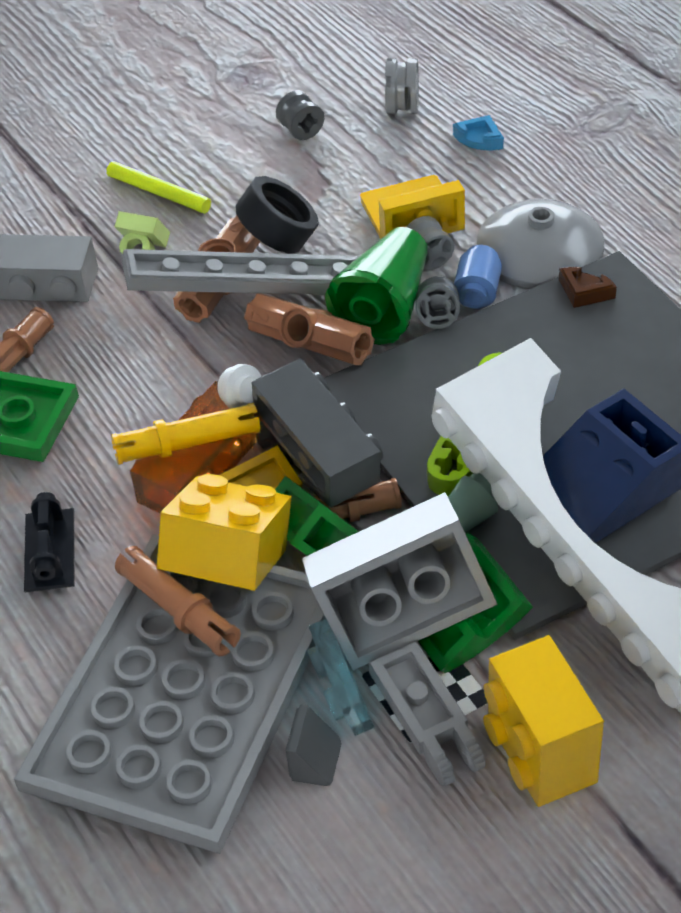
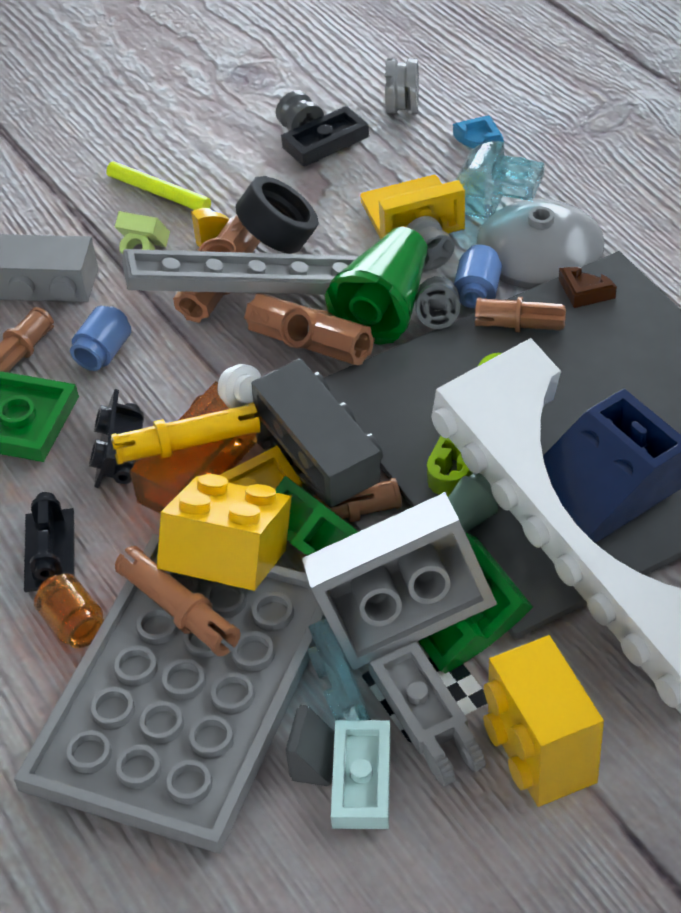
(69, 610): none -> clear orange brick
(100, 337): none -> medium blue brick
(110, 420): none -> black hinge
(207, 224): none -> yellow tile
(325, 136): none -> black plate
(361, 774): none -> light aqua plate
(491, 175): none -> clear light blue brick
(519, 314): none -> nougat axle

